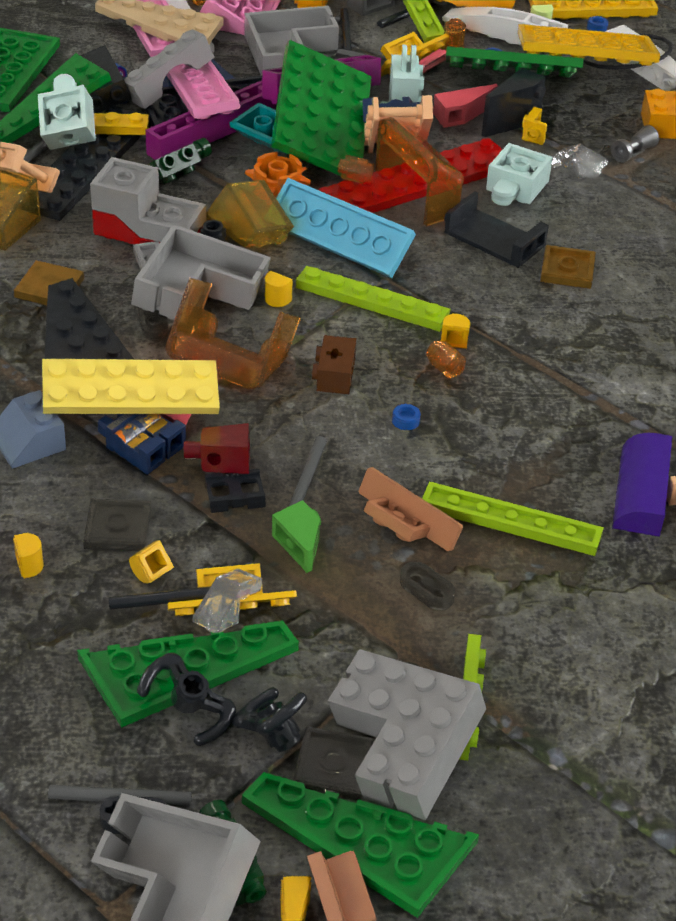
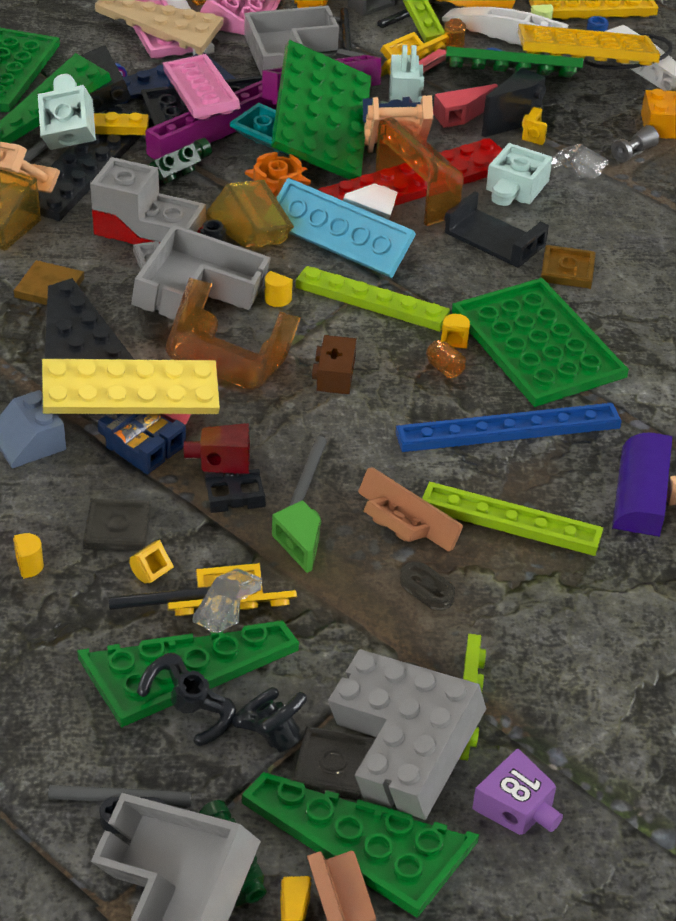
(147, 81): light grey arch -> none
(356, 169): clear orange brick -> none
(374, 199): none -> white slope
(406, 417): blue tile -> none
(507, 427): none -> blue tile
(518, 796): none -> medium lavender torso
(540, 342): none -> green plate

